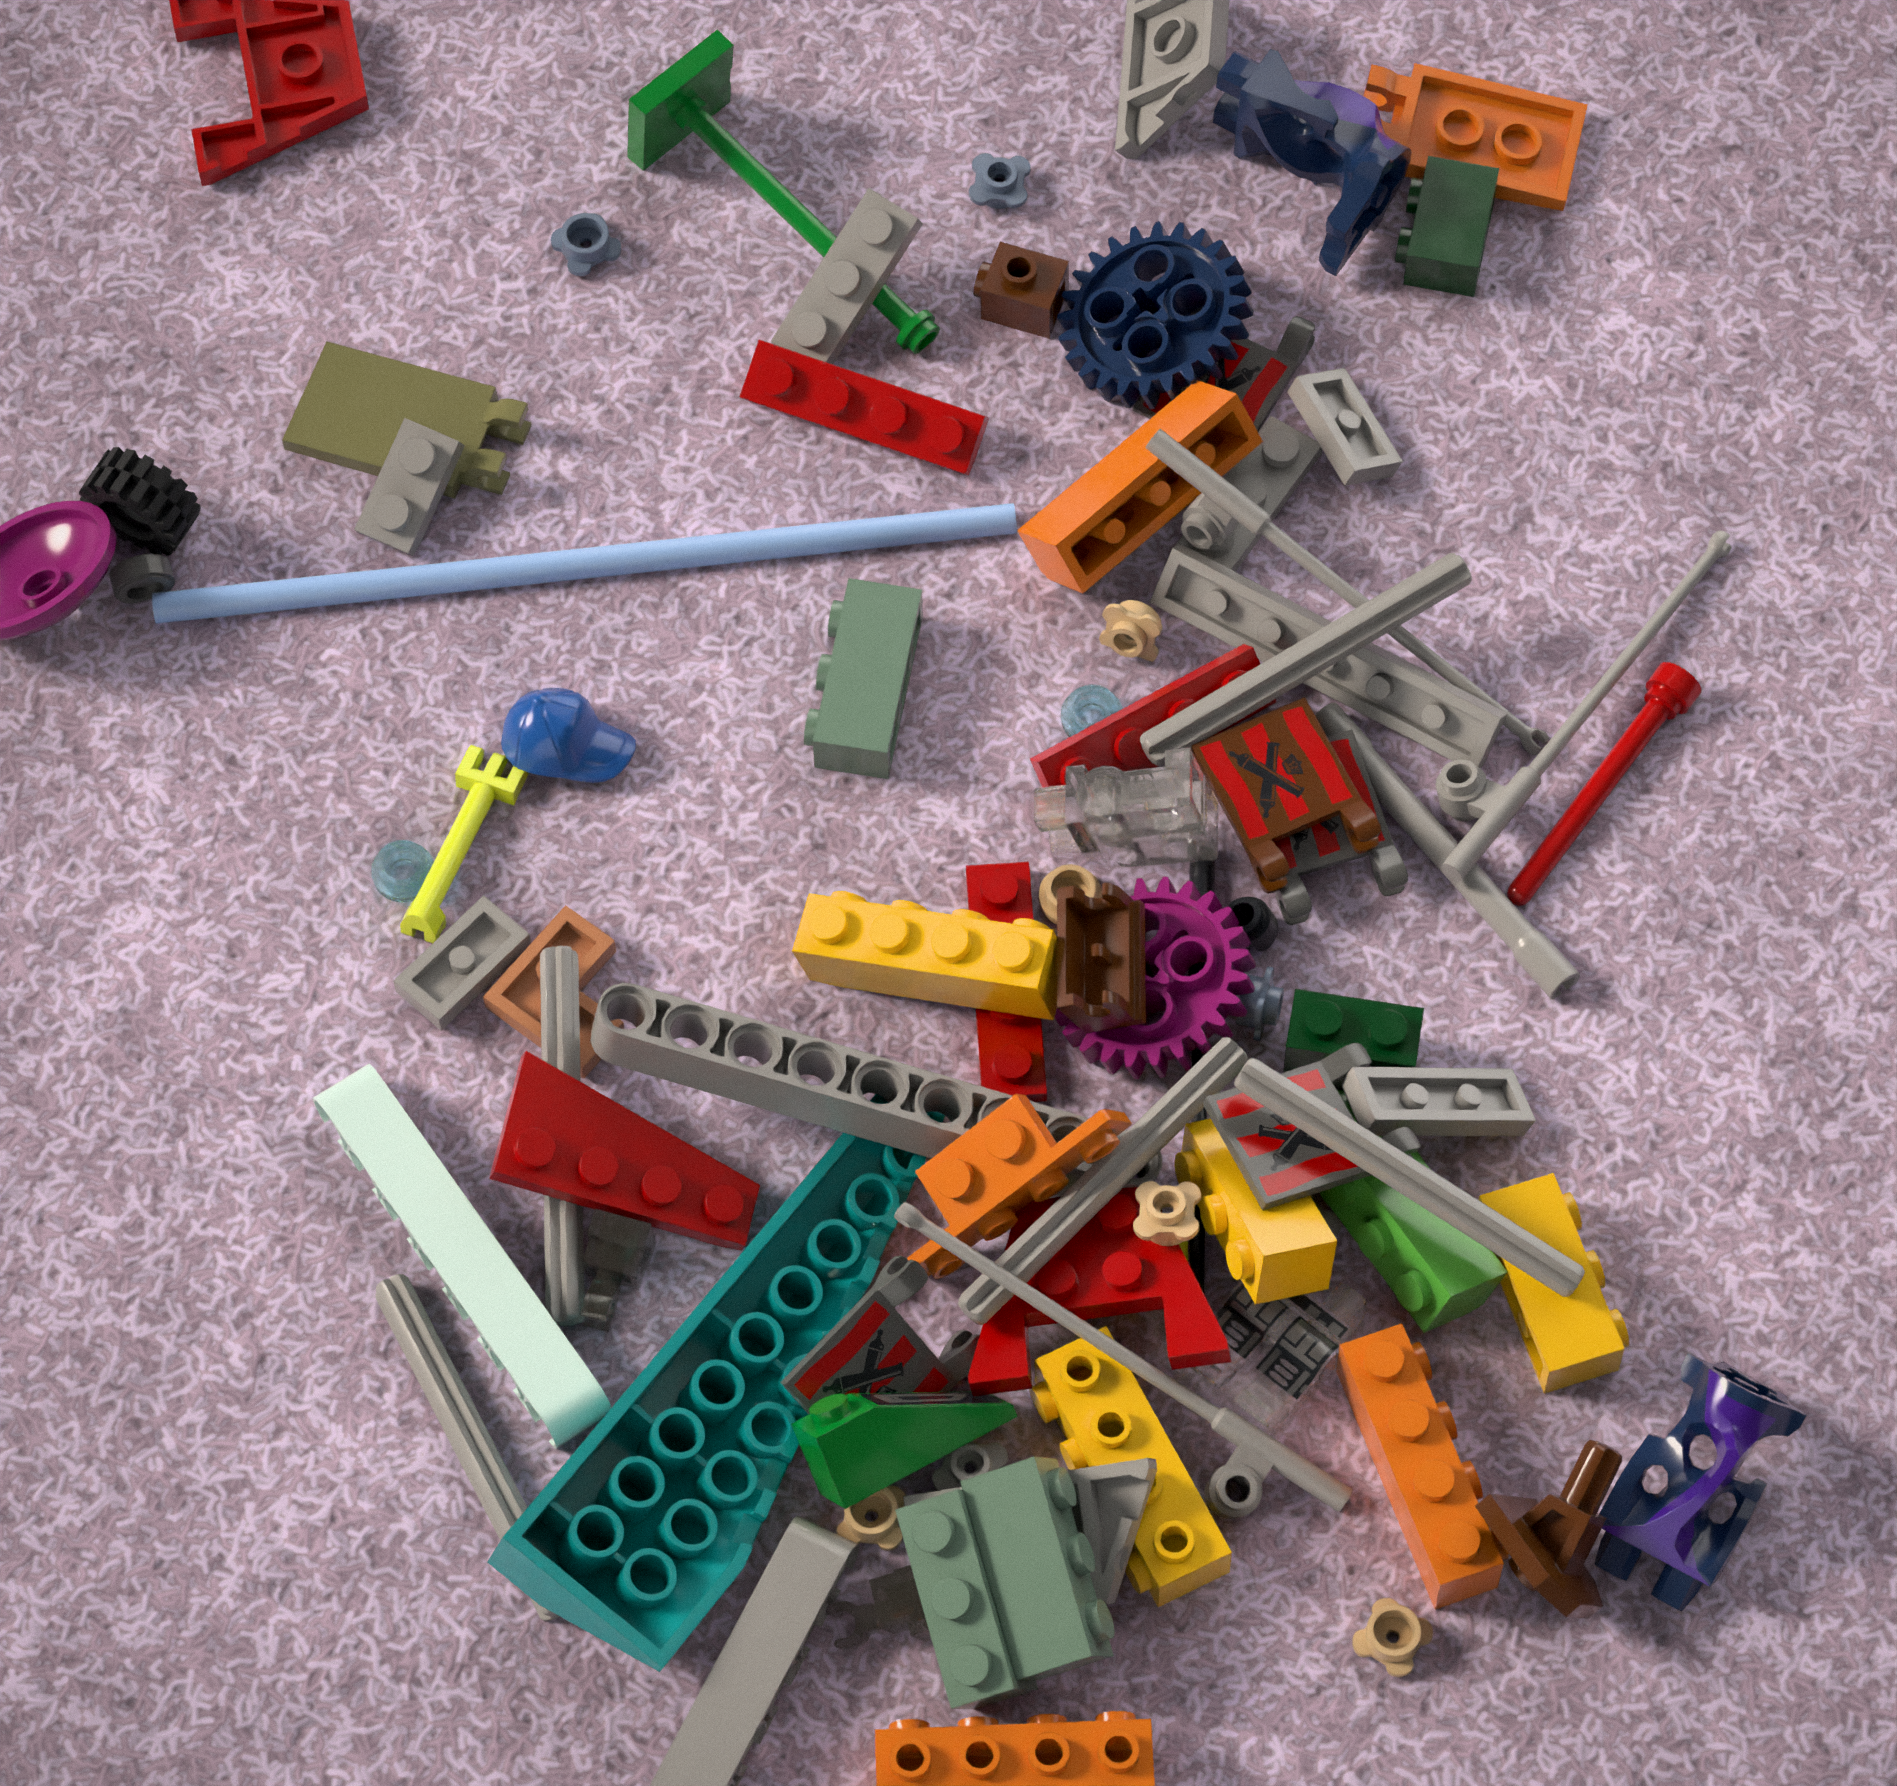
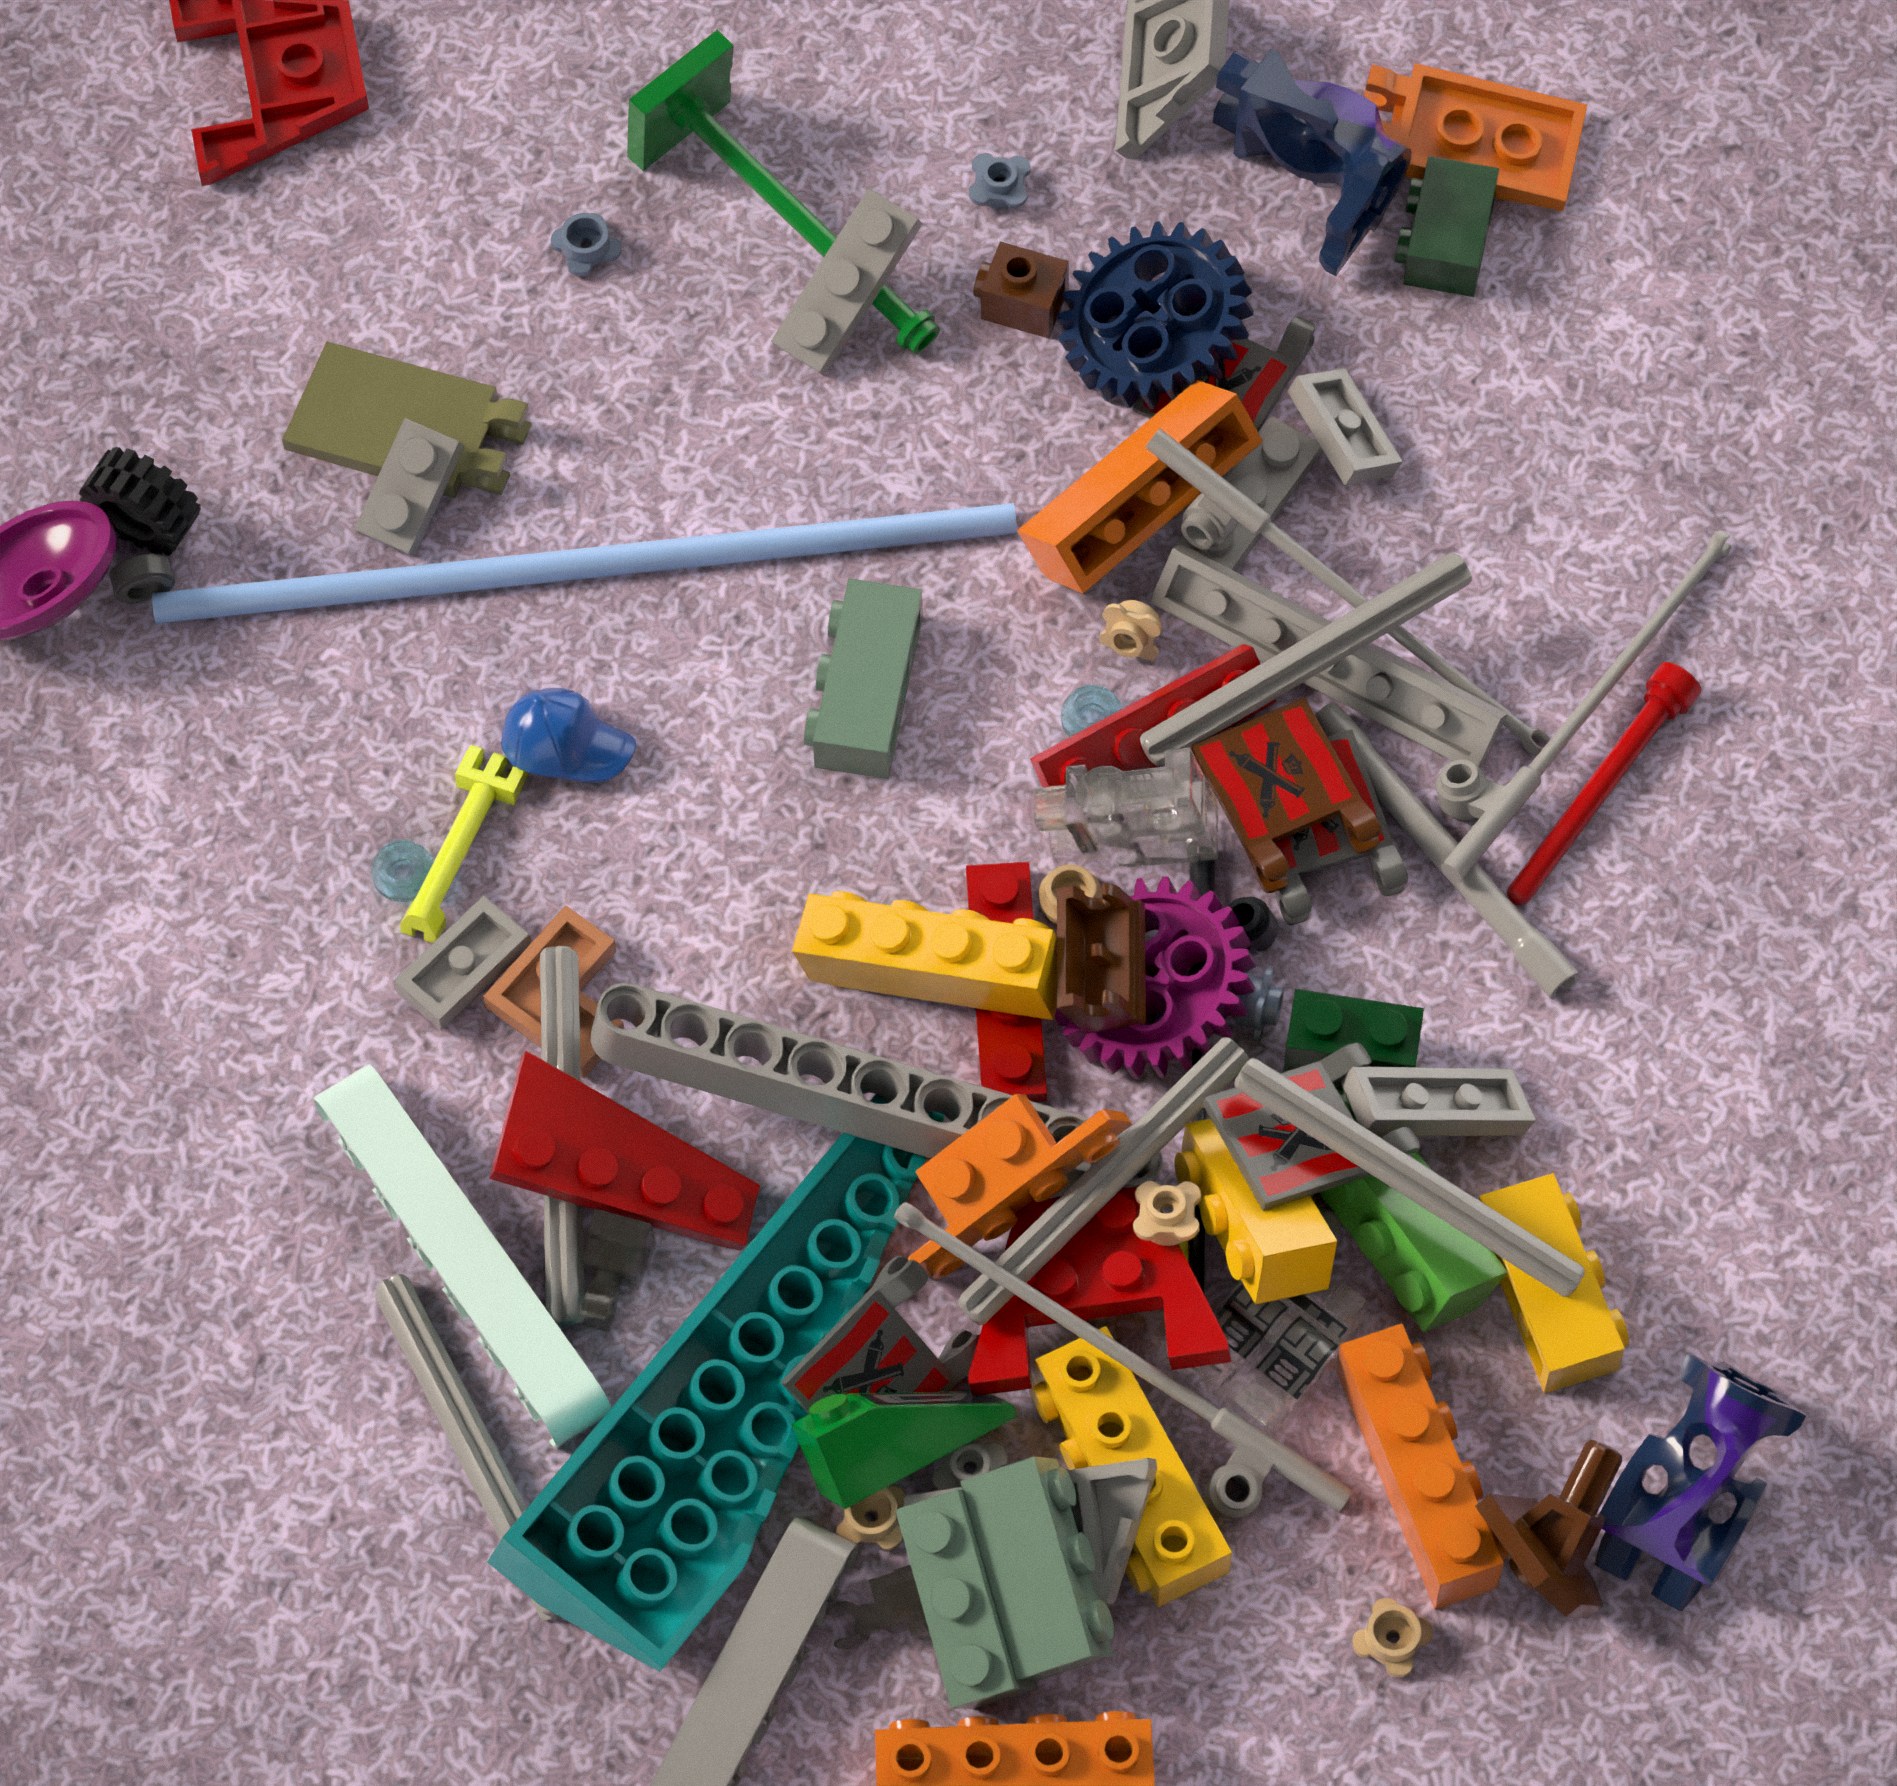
(864, 407): red plate -> none

